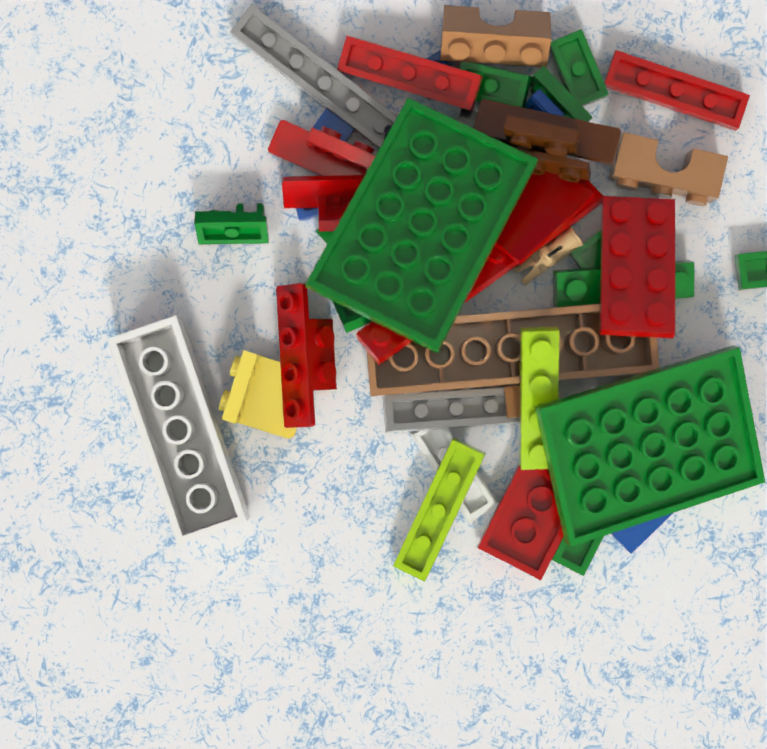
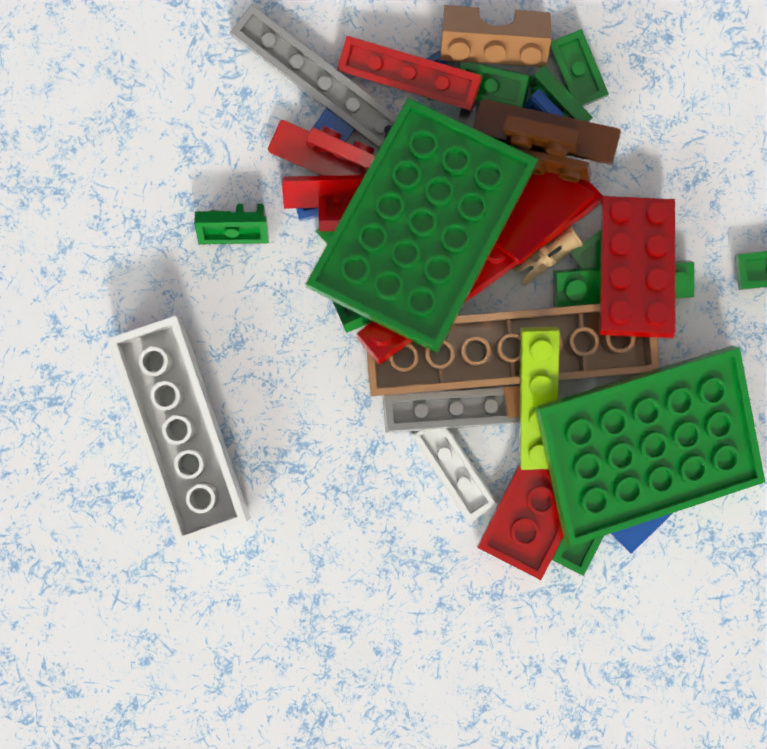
(256, 395): light yellow bracket -> none
(305, 355): red bracket -> none
(439, 509): lime plate -> none
(637, 166): medium nougat arch -> none
(676, 90): red plate -> none

